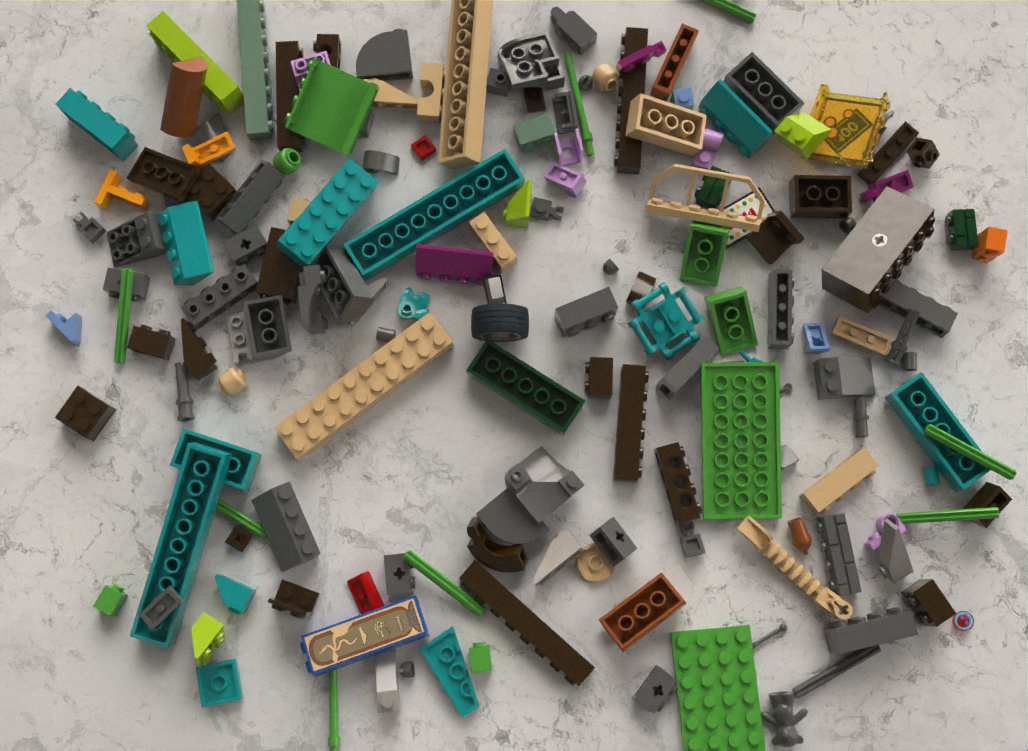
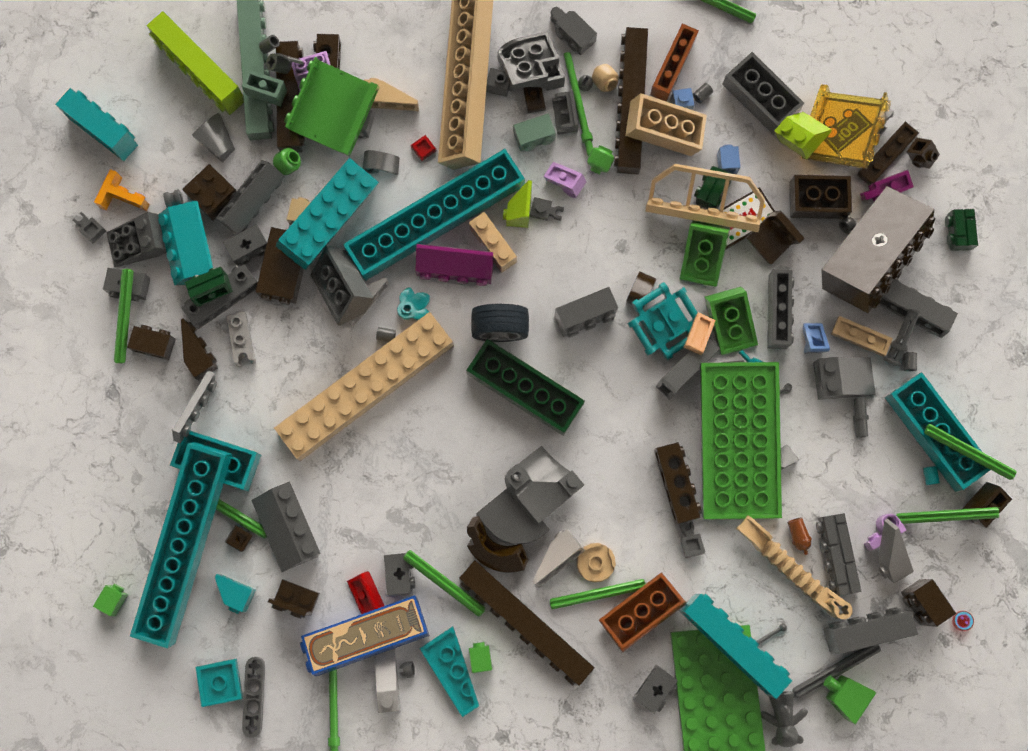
(69, 327): medium blue slope -> none
(85, 413): dark brown brick -> none
(161, 607): dark grey plate -> none
(163, 174): dark brown tile -> none
(184, 97): dark orange brick -> none
(184, 400): dark grey pin -> none
(192, 410): none -> plate
(206, 635): lime slope -> none
(208, 286): none -> dark green brick
(209, 150): light orange bracket -> none
(232, 381): tan head -> none
(250, 696): none -> dark grey beam
(264, 88): none -> sand green brick
(267, 328): dark grey slope -> none
(269, 44): none -> dark grey hinge
(281, 63): none -> dark grey panel
(310, 284): dark grey slope -> none
(385, 57): dark grey brick -> none
(430, 107): tan arch -> none
(494, 288): slope -> none
(575, 145): lavender piece -> none
(596, 594): none -> bright green axle
(599, 378): dark brown brick -> none
(600, 159): none -> bright green head
(609, 267): dark grey hinge -> none
(613, 541): dark grey brick -> none
(629, 423): dark brown brick -> none
(641, 56): magenta hinge -> none
(699, 333): none -> light nougat tile
(702, 93): none -> dark grey hinge
(705, 157): lavender plate -> none
(729, 158): none -> medium blue brick
(734, 119): teal slope -> none
(735, 645): none -> teal brick
(839, 480): tan brick -> none
(848, 697): none -> bright green torso
(990, 244): orange brick -> none

